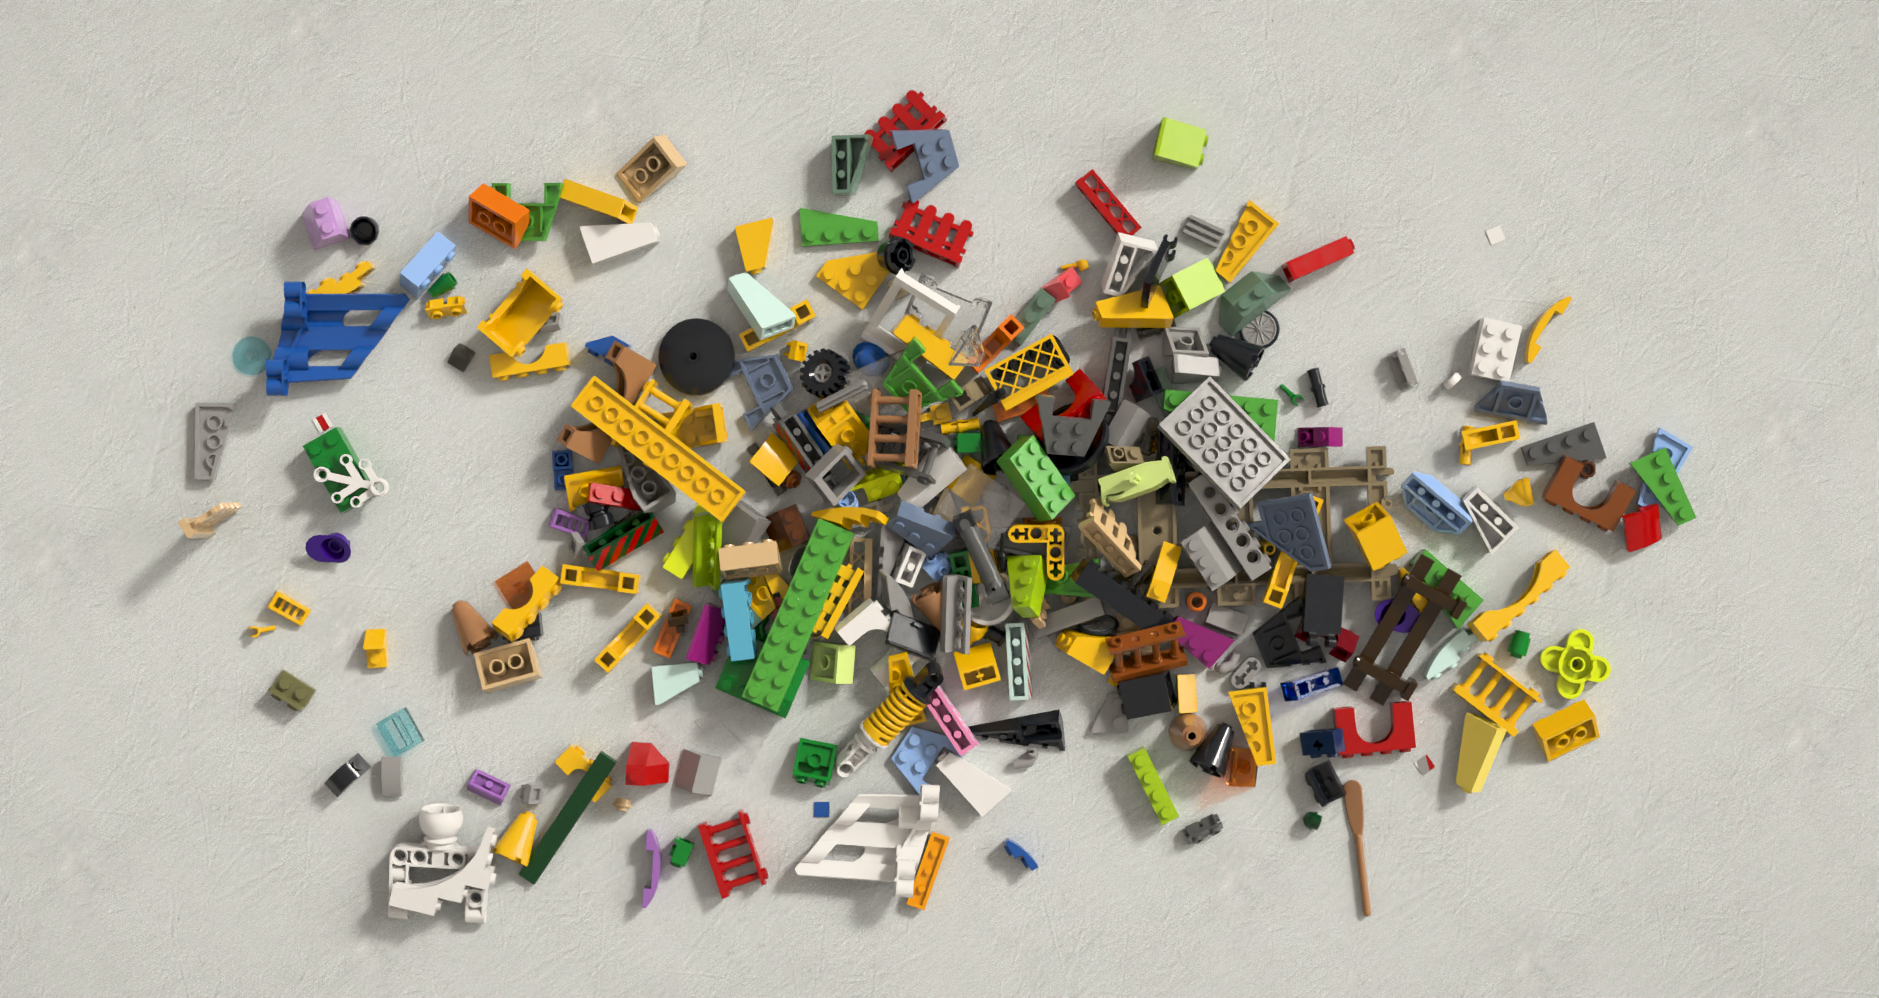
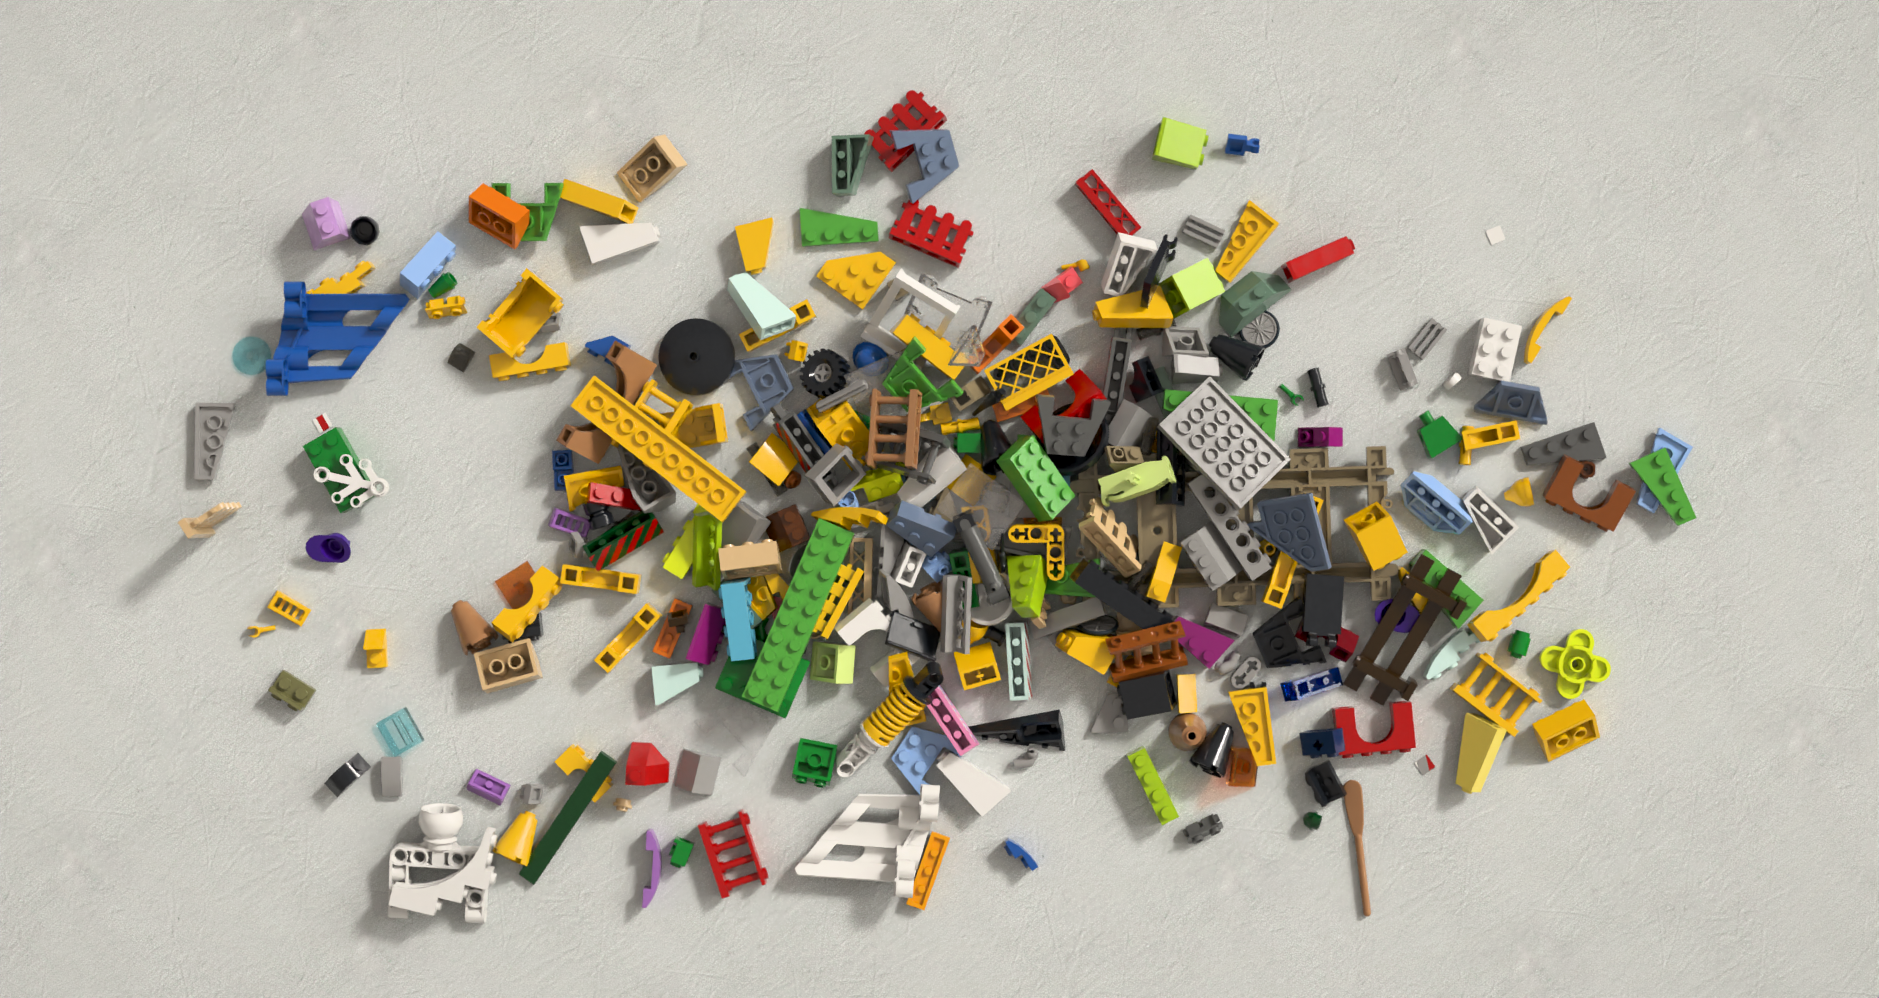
(821, 809): blue sticker -> none
(896, 254): black cone -> none
(1201, 601): orange brick -> none
(1239, 144): none -> blue plate
(1432, 344): none -> light grey tile
(1436, 434): none -> green torso
(1642, 527): red slope -> none

